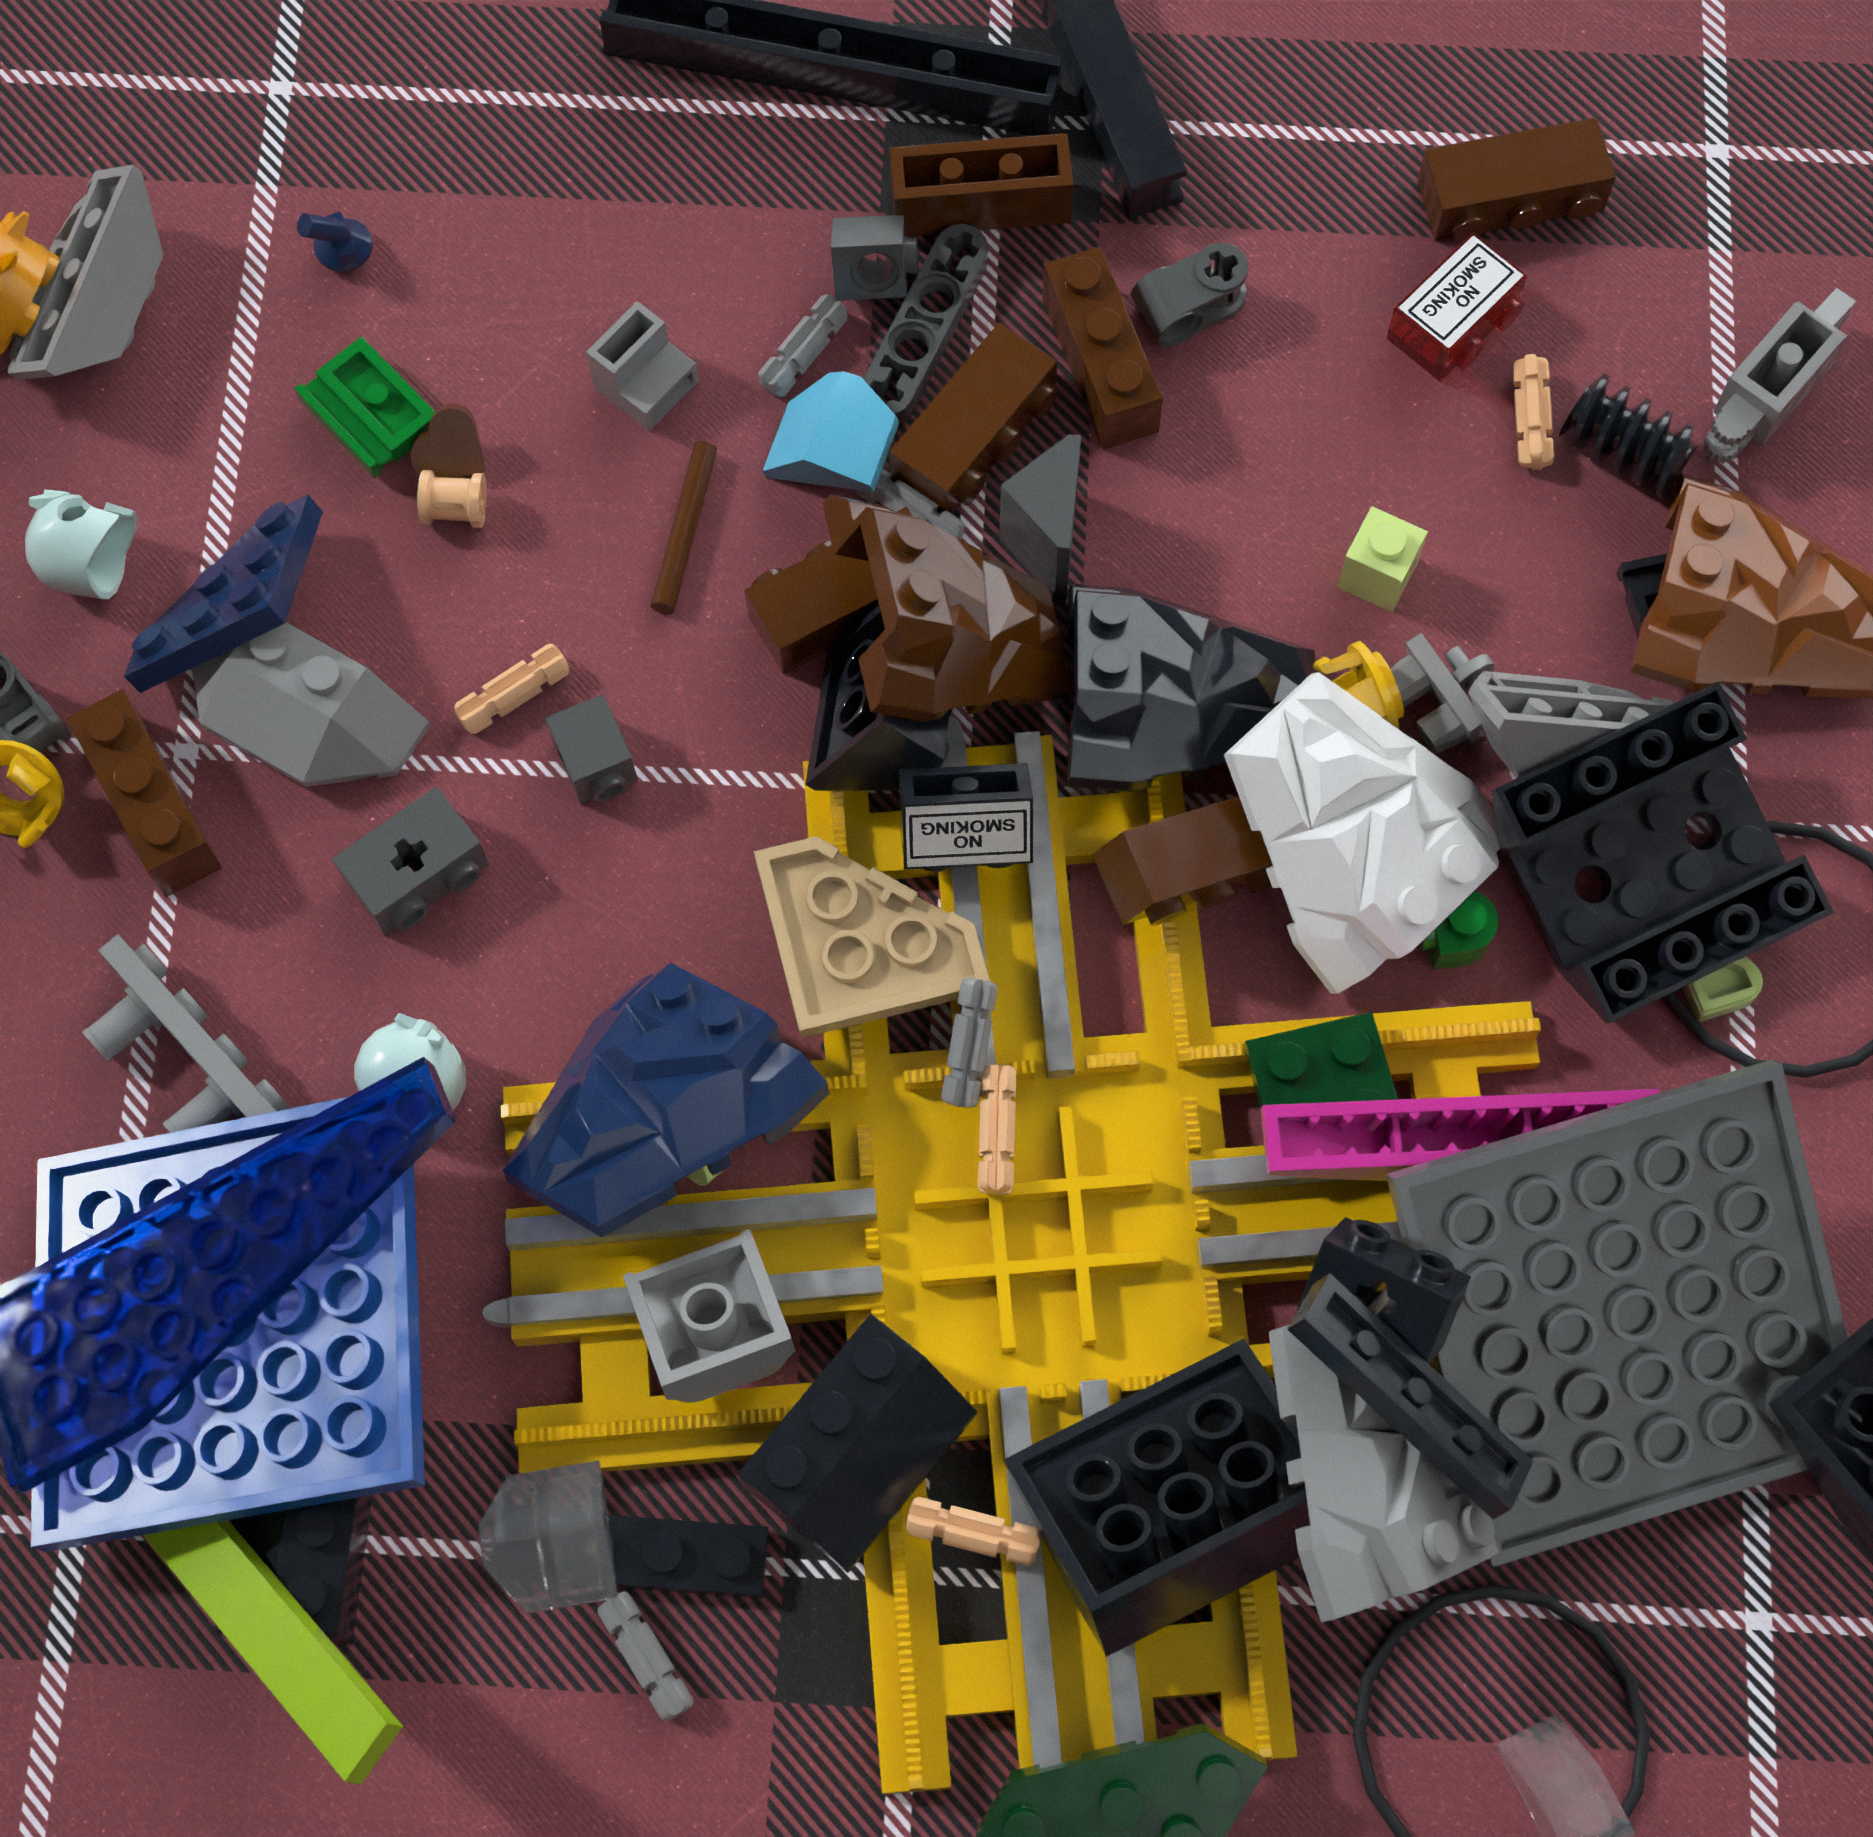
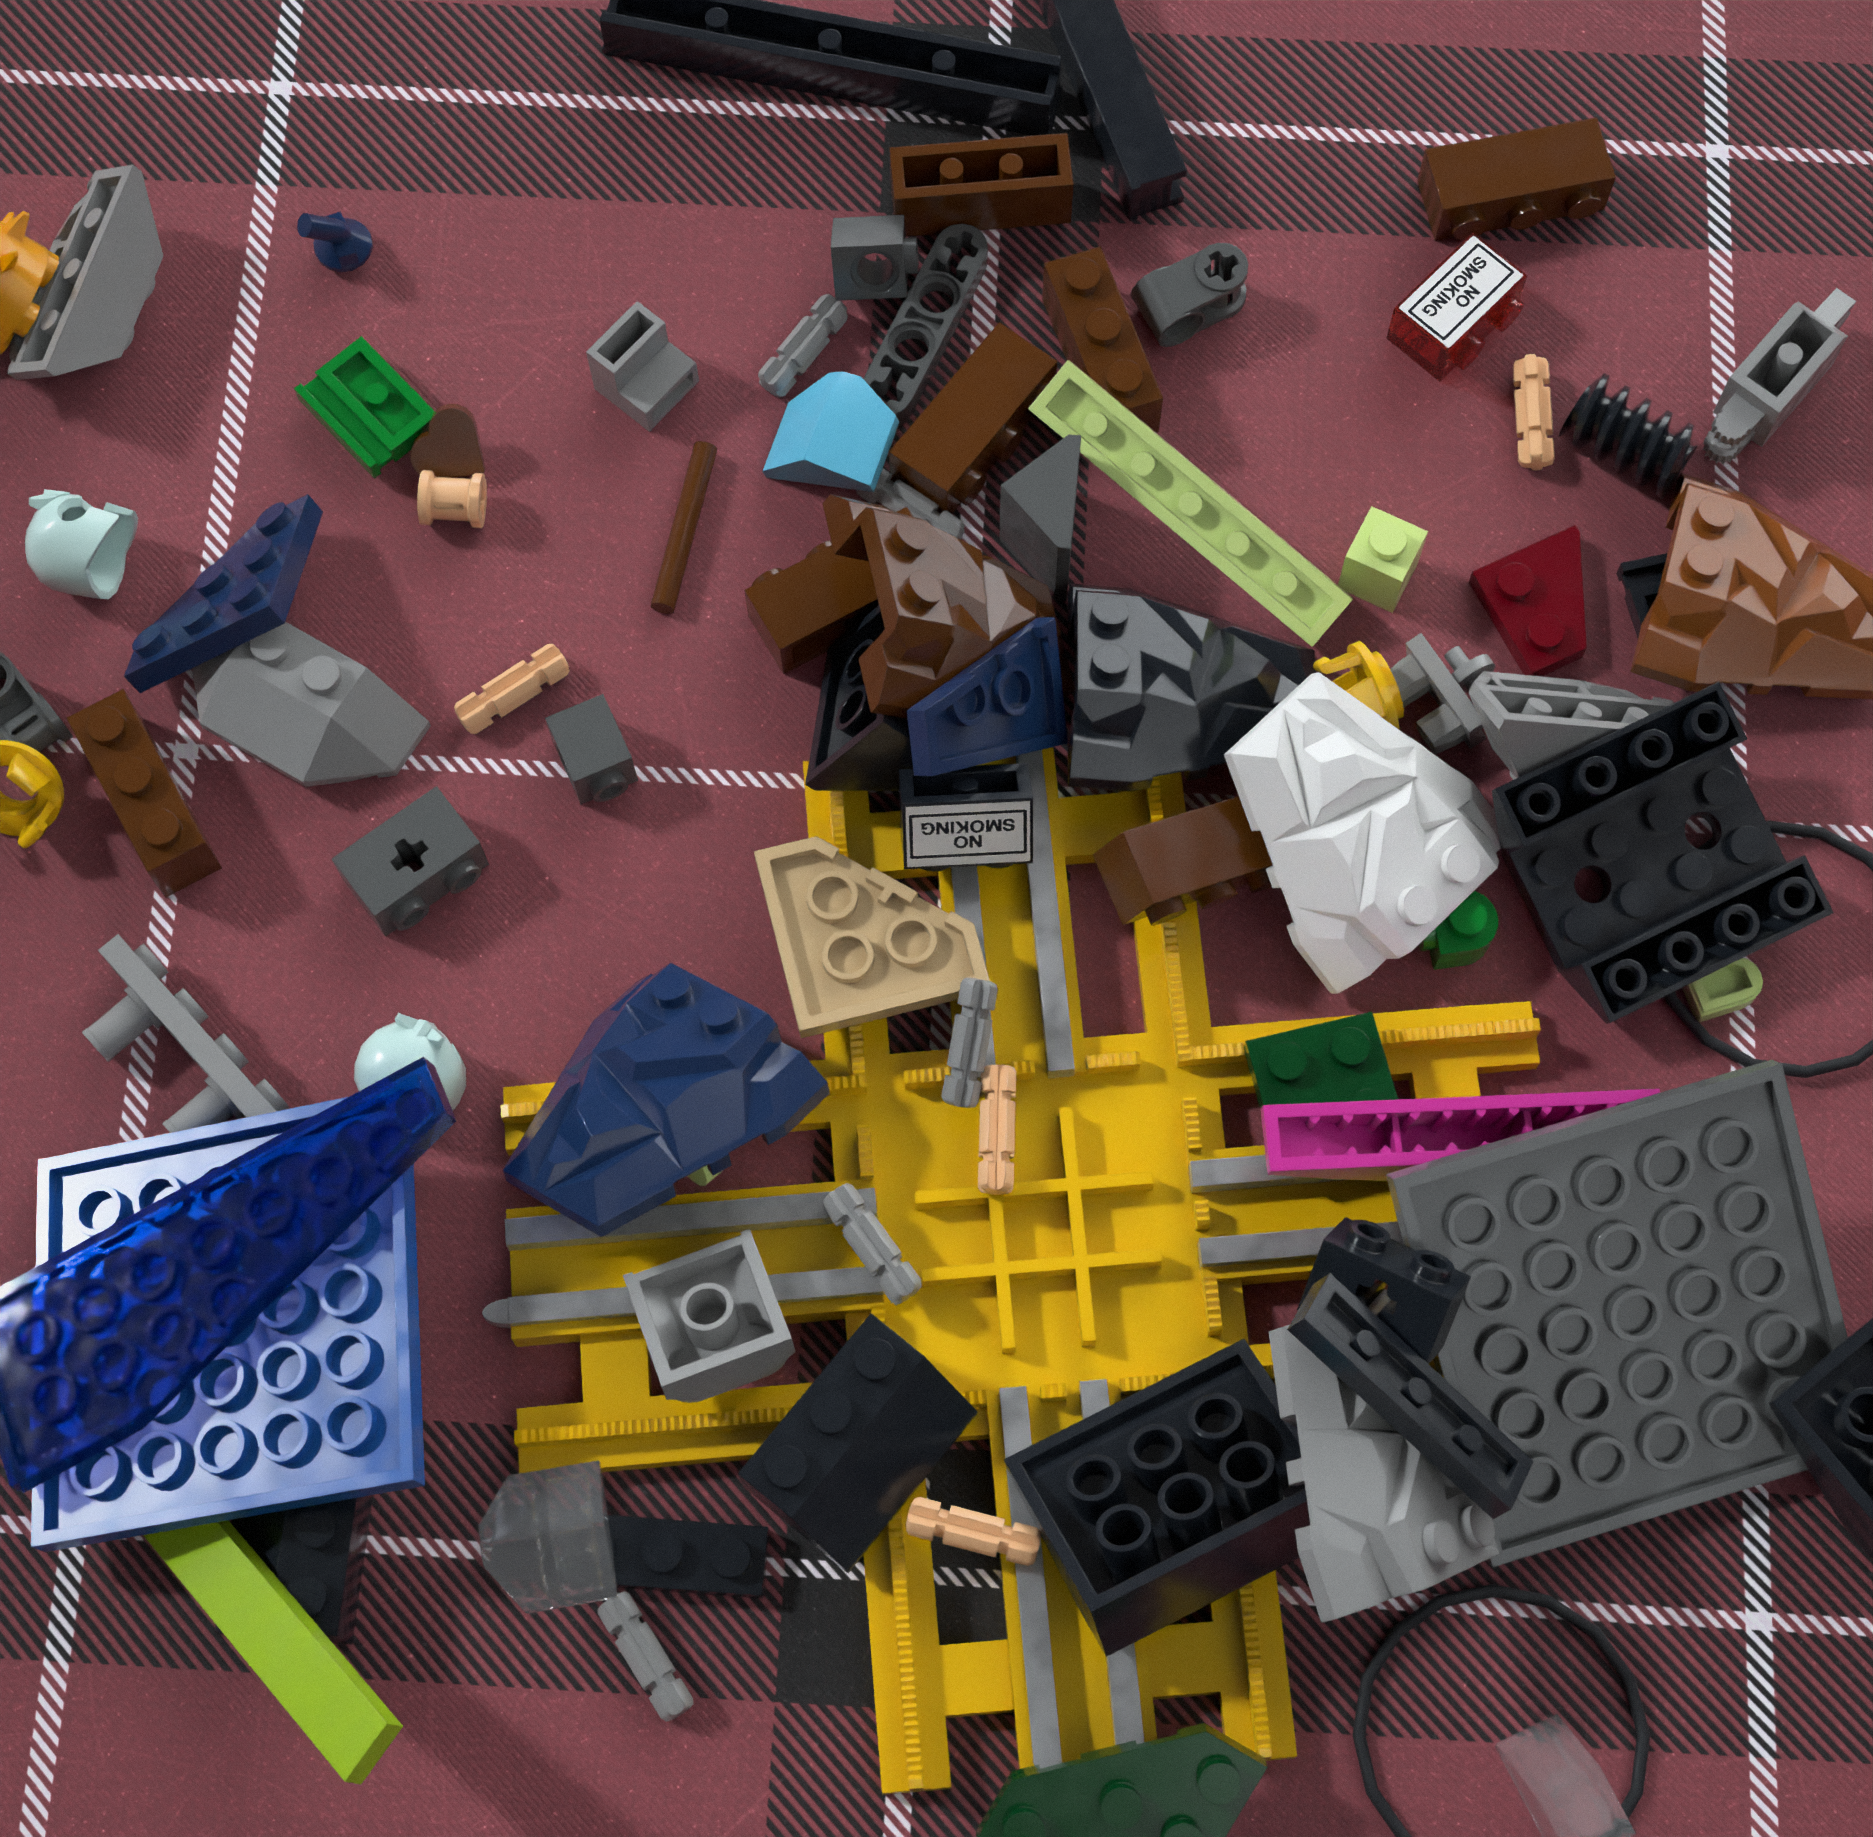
(872, 1243): none -> light grey axle
(995, 707): none -> dark blue wing
(1191, 503): none -> yellowish green plate
(1537, 602): none -> dark red wing

